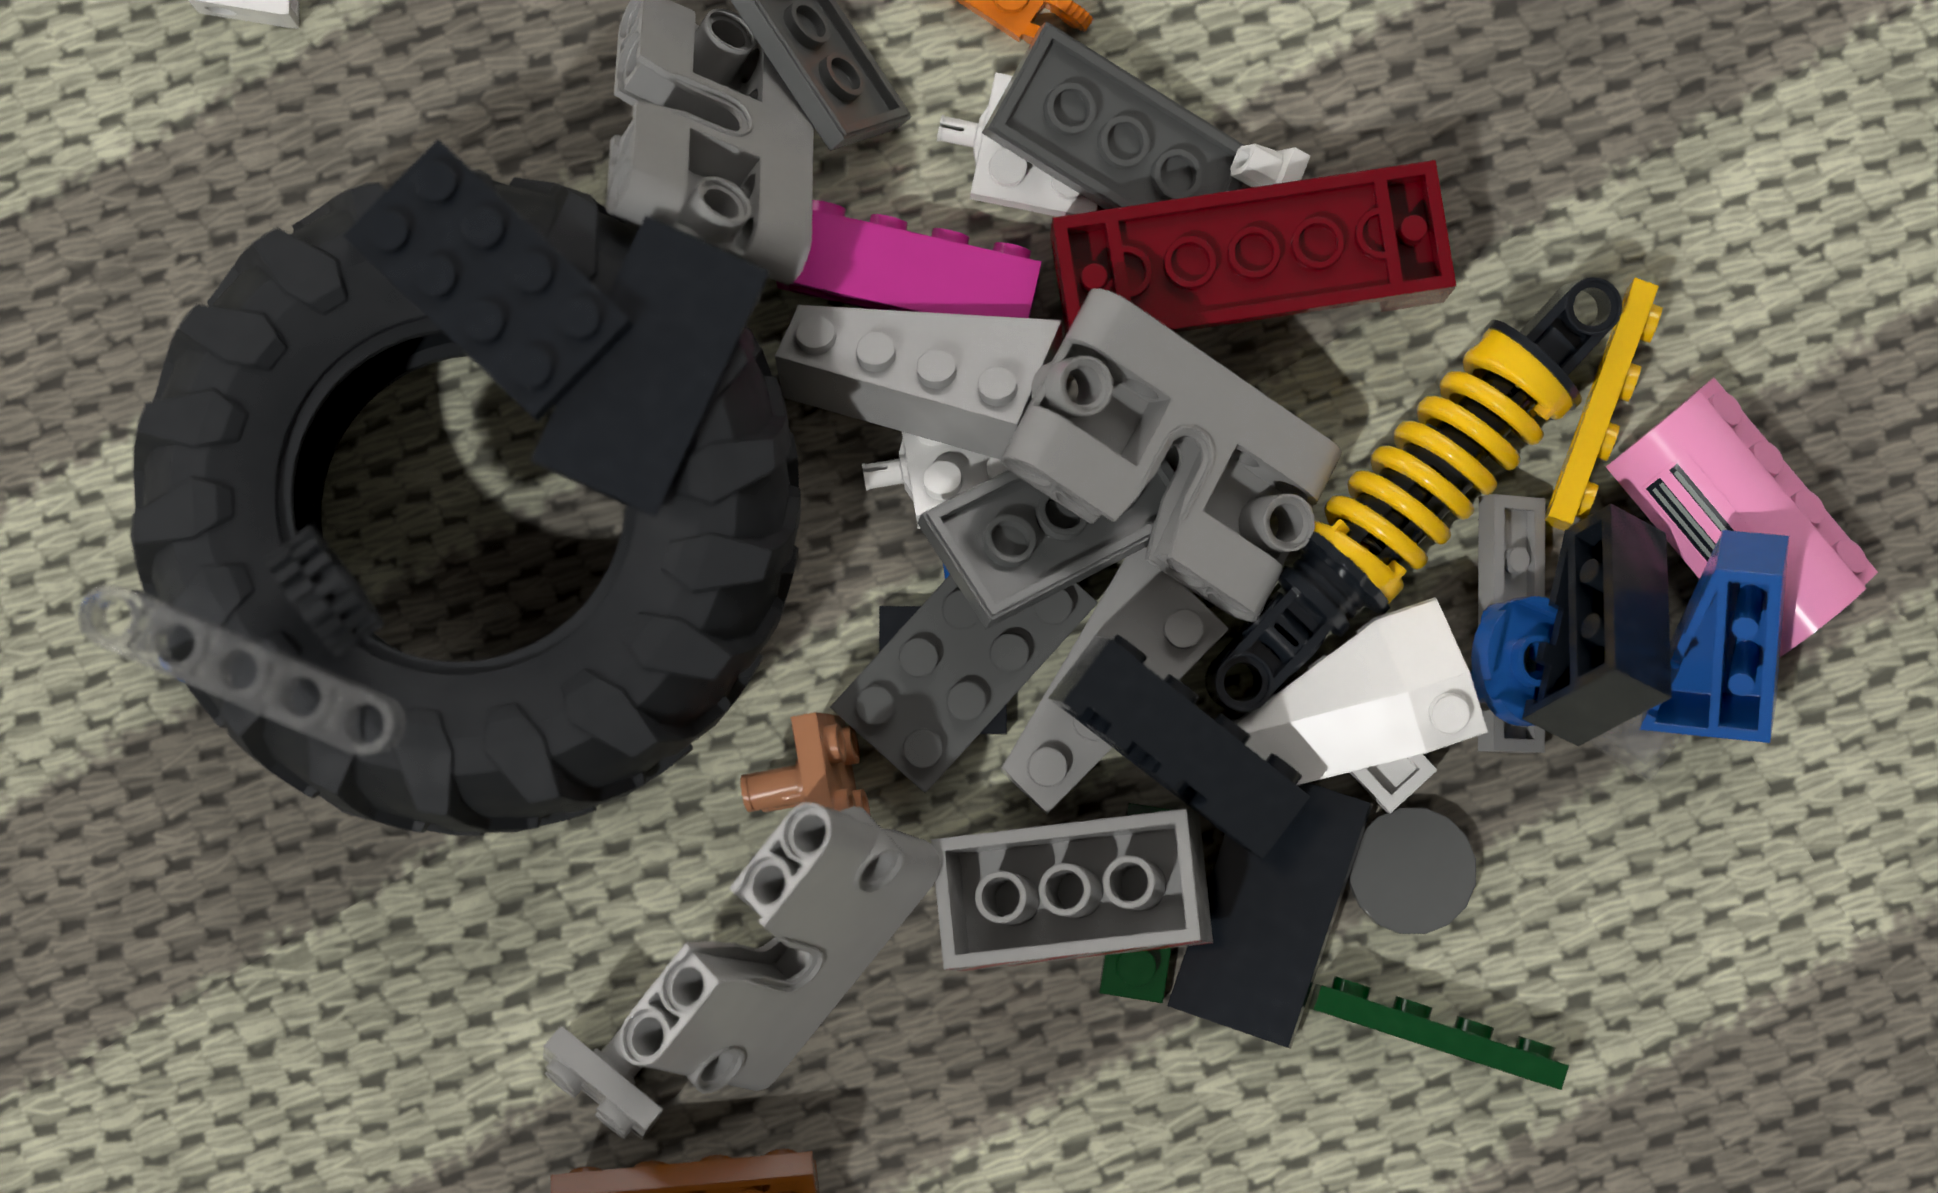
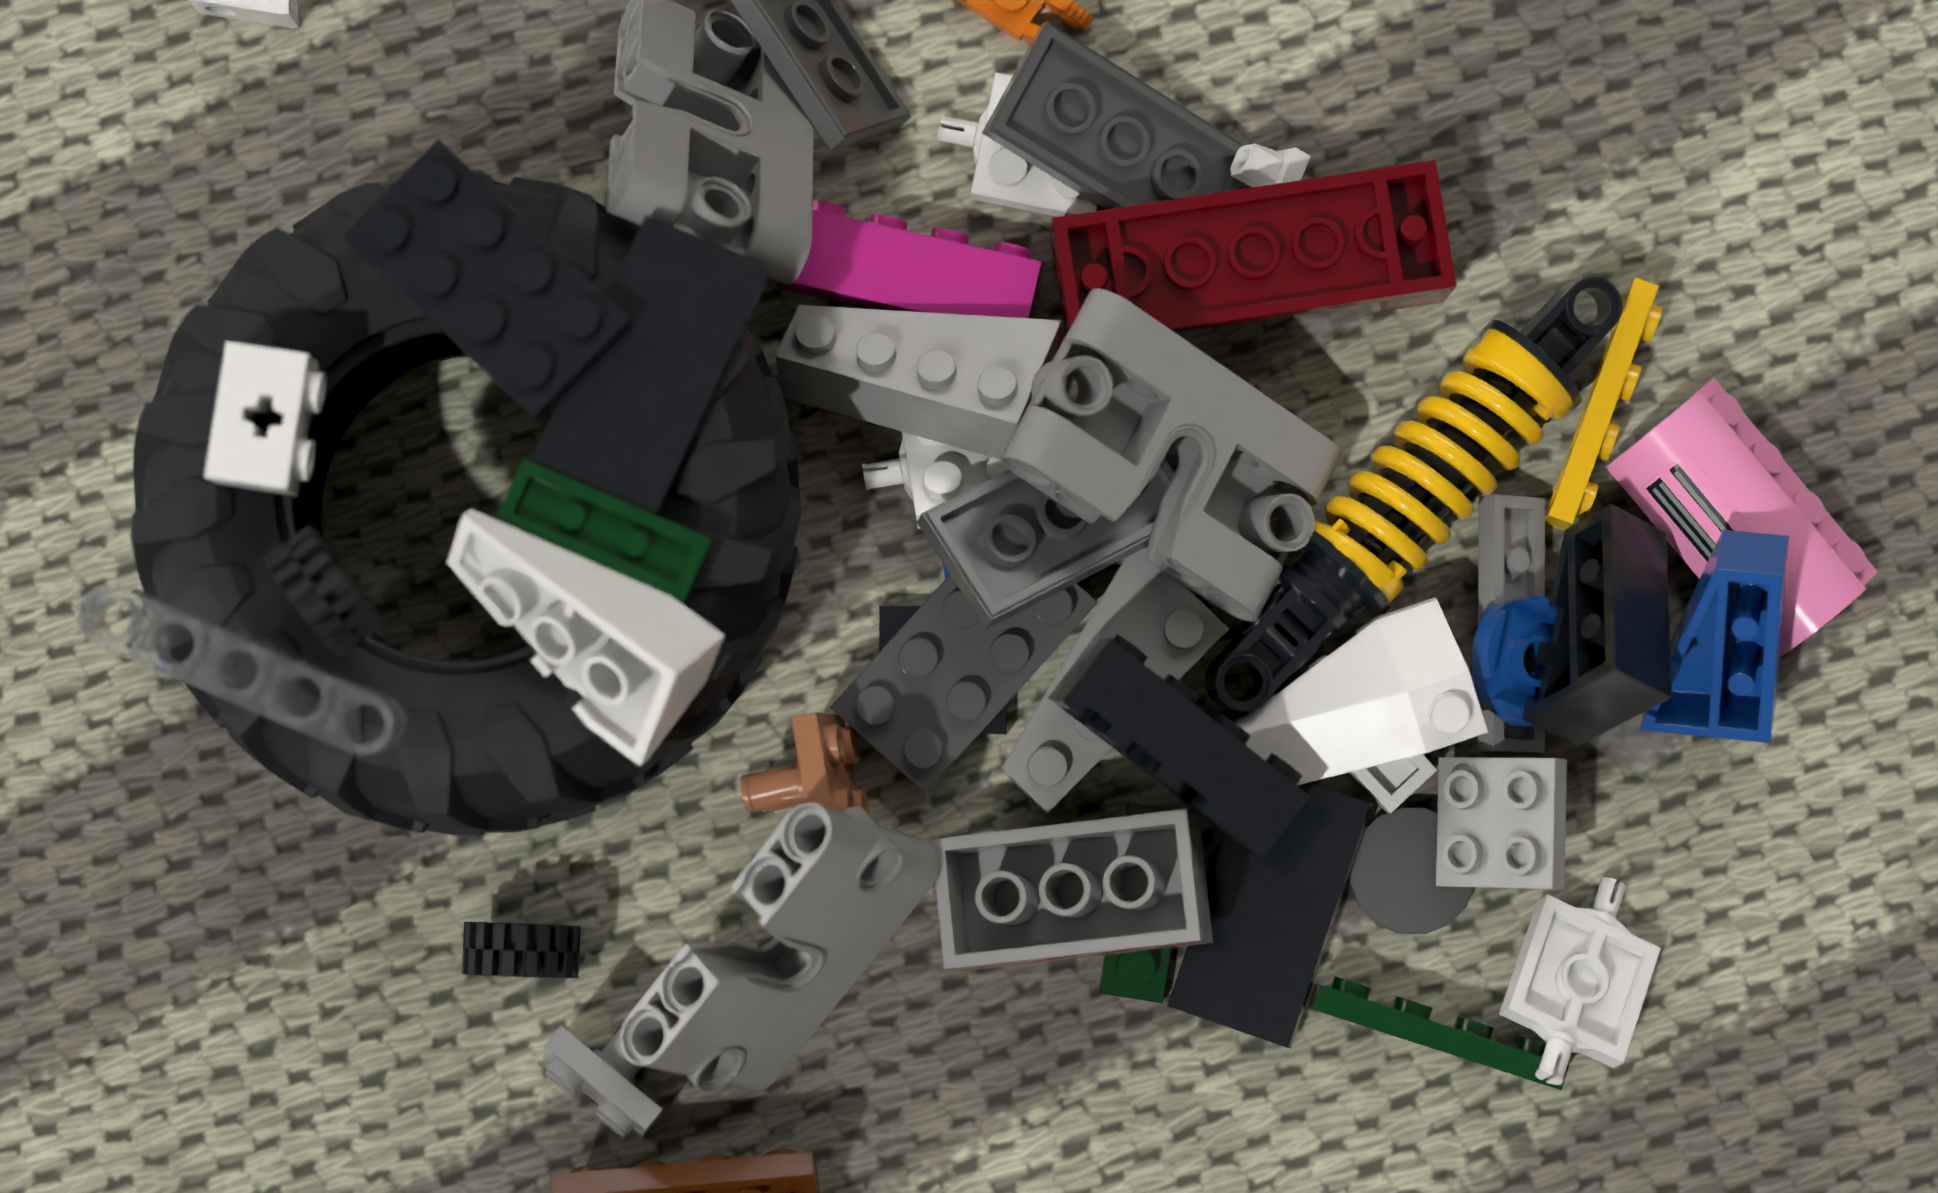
(247, 386): none -> white brick
(521, 950): none -> black tyre
(602, 633): none -> white wedge
(604, 530): none -> dark green plate
(1501, 822): none -> light grey plate
(1580, 981): none -> white plate

